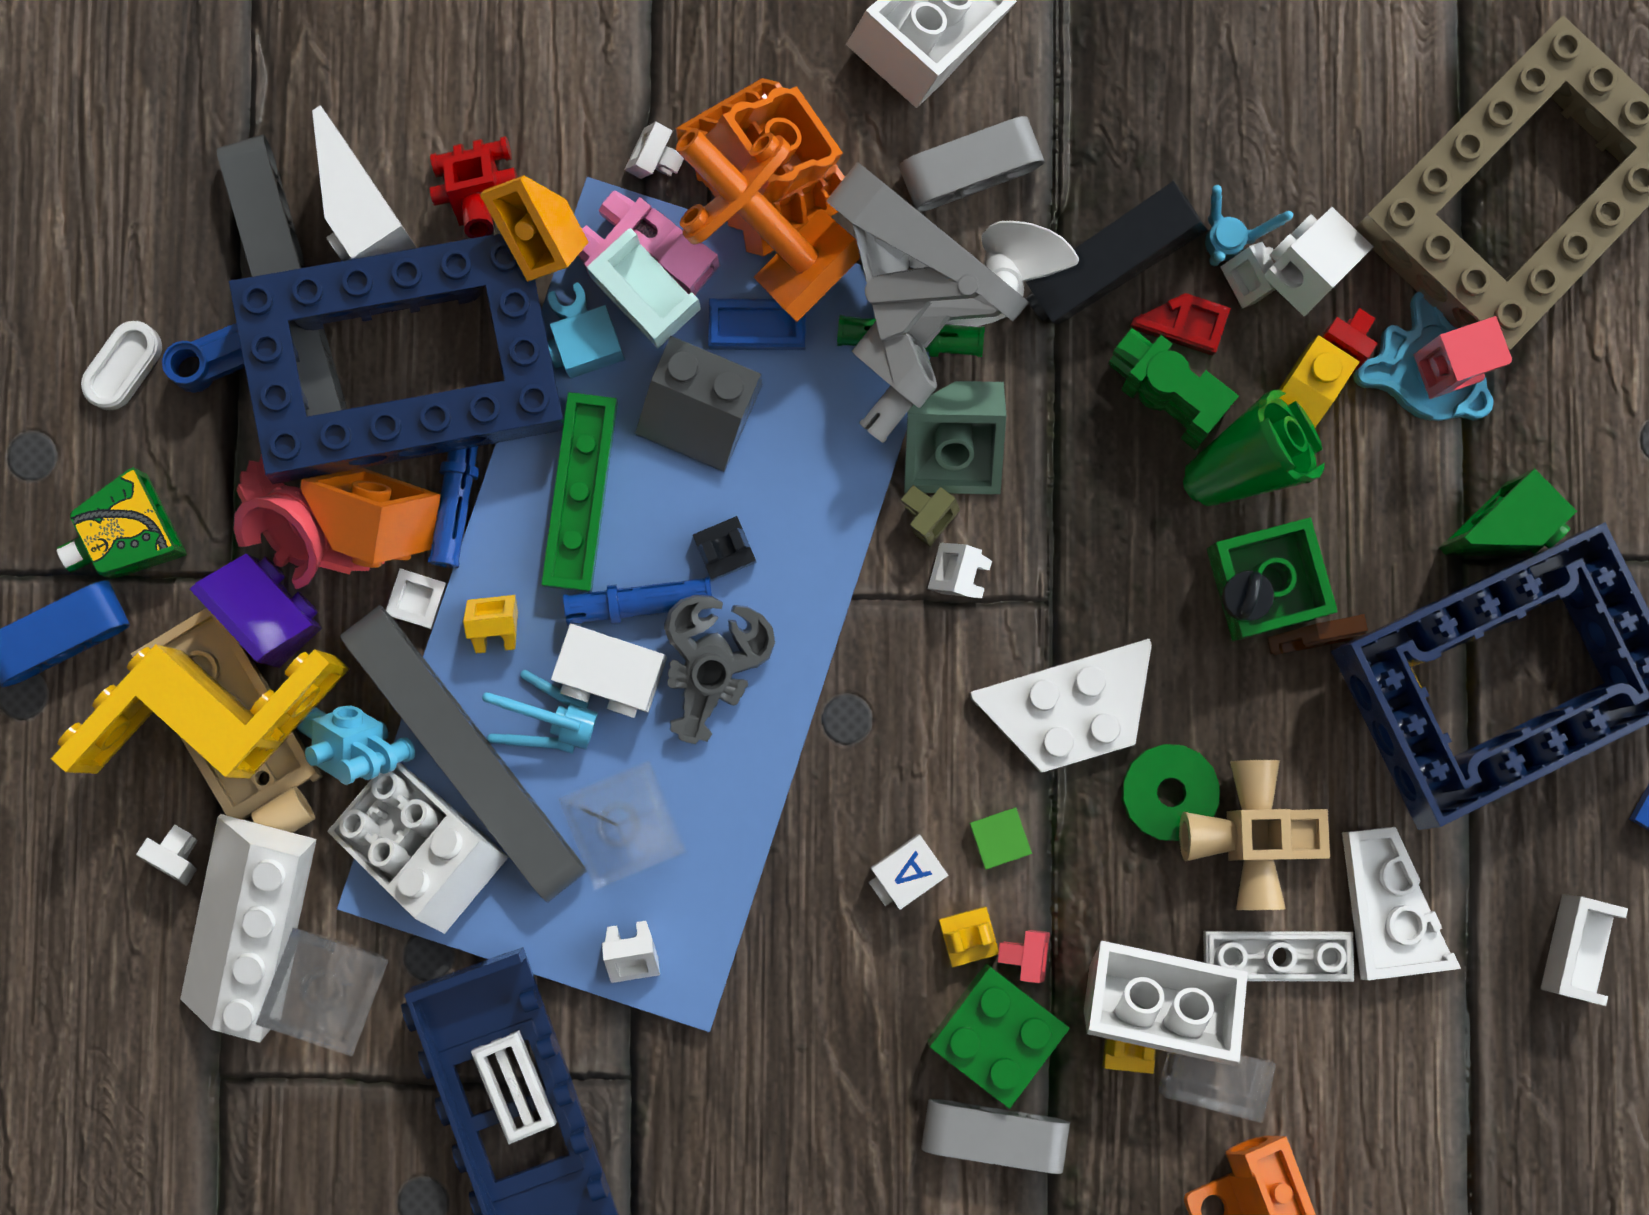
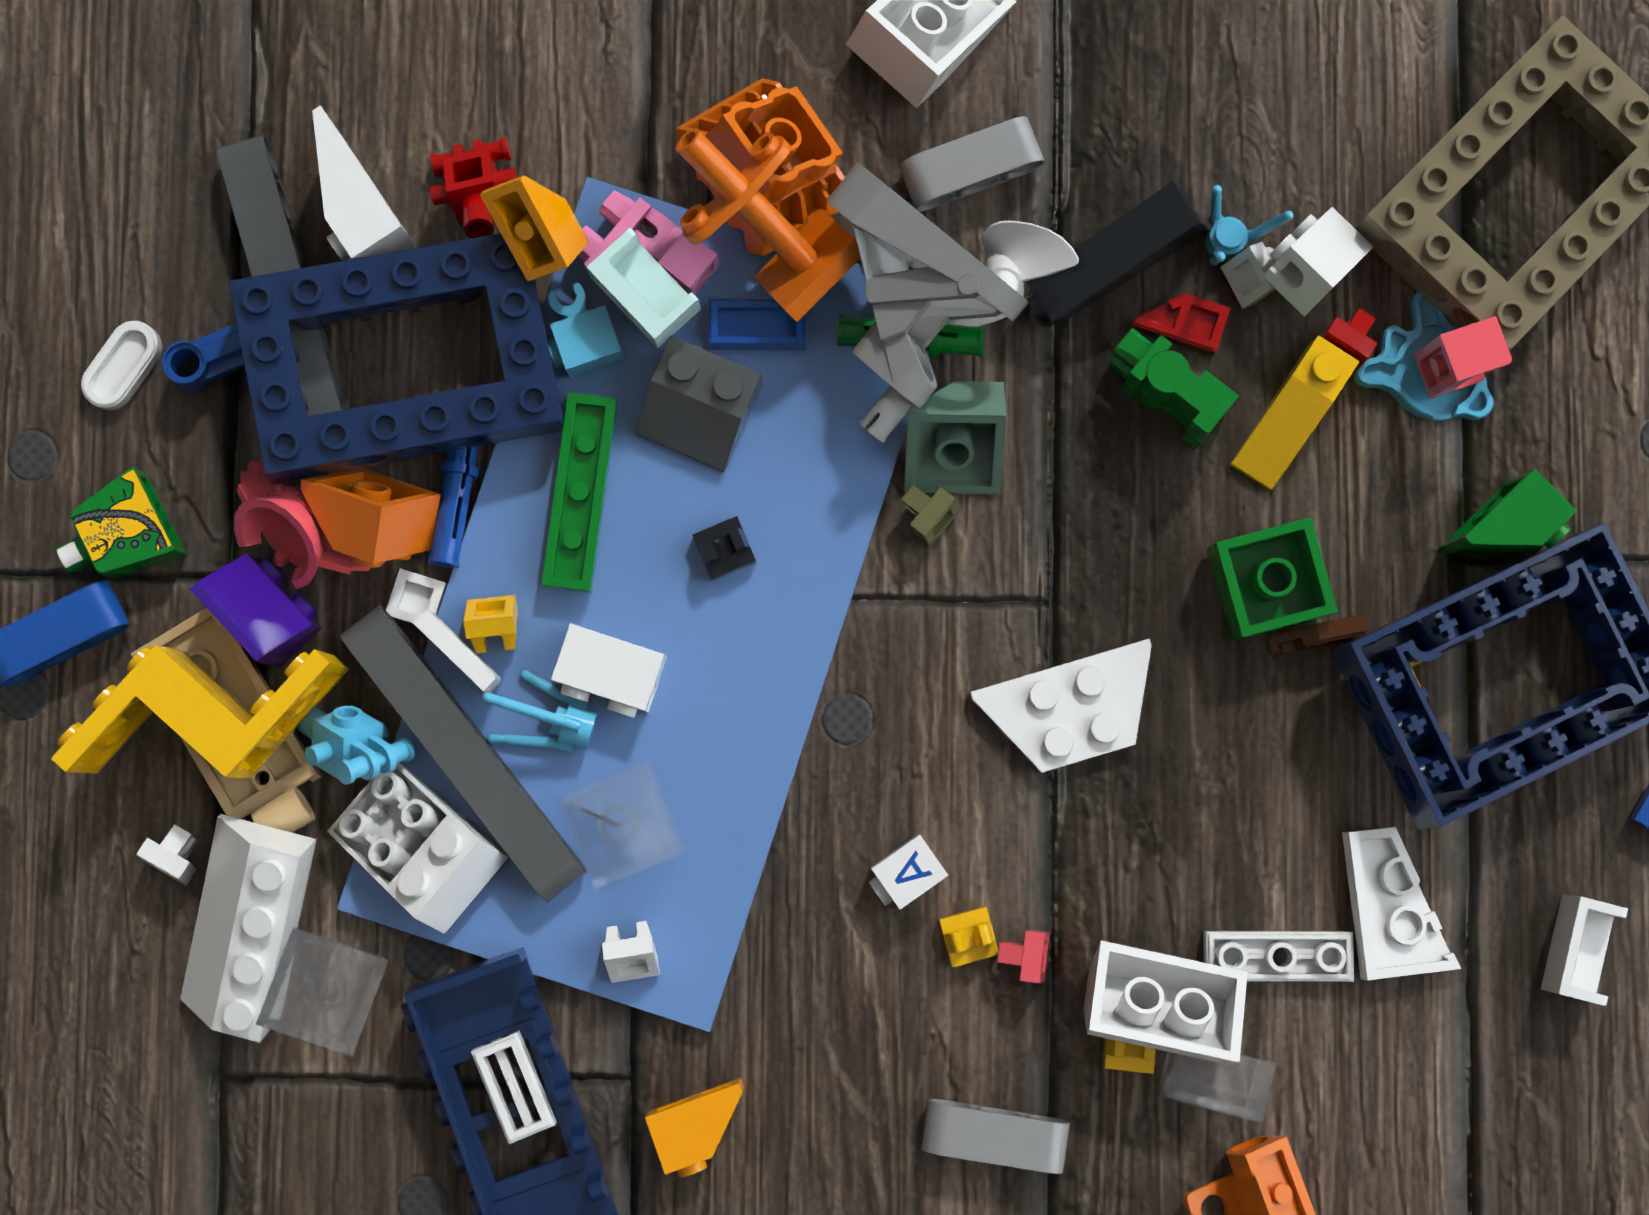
(458, 651): none -> white tile
(630, 602): blue pin -> none
(653, 153): white tile -> none
(692, 1127): none -> light orange slope
(711, 660): dark grey animal -> none
(956, 570): white tile -> none
(997, 1035): green brick -> none
(1000, 838): bright green tile -> none
(1143, 778): green tile -> none
(1247, 596): black tile -> none
(1257, 454): green cone -> none
(1257, 835): tan brick -> none

